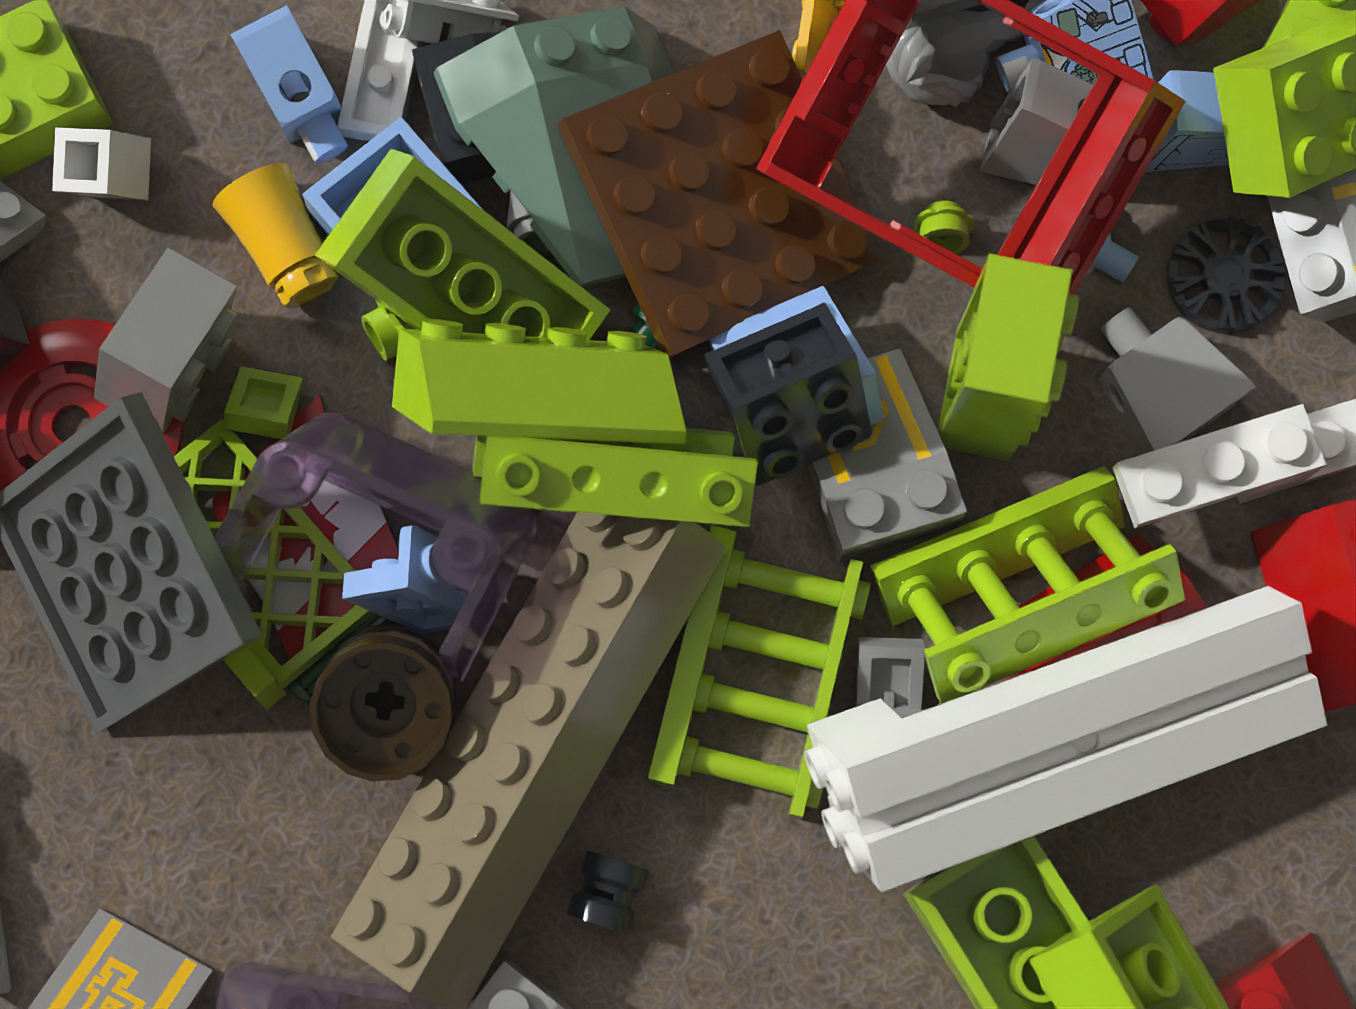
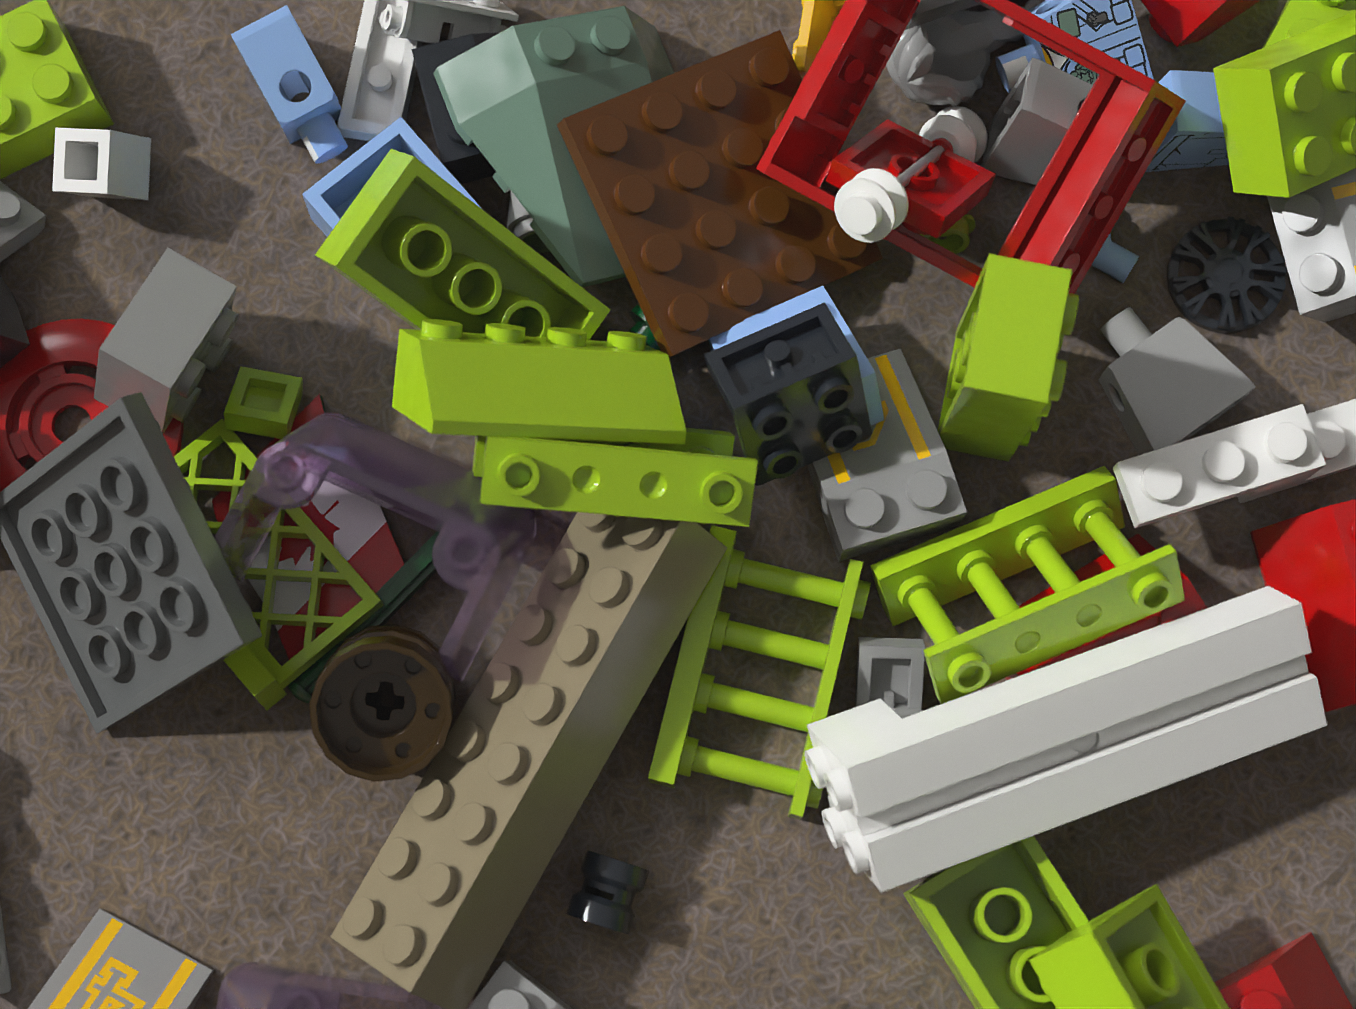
(277, 232): yellow plant -> none
(383, 330): lime plate -> none
(407, 588): light blue bracket -> none
(911, 177): none -> plate

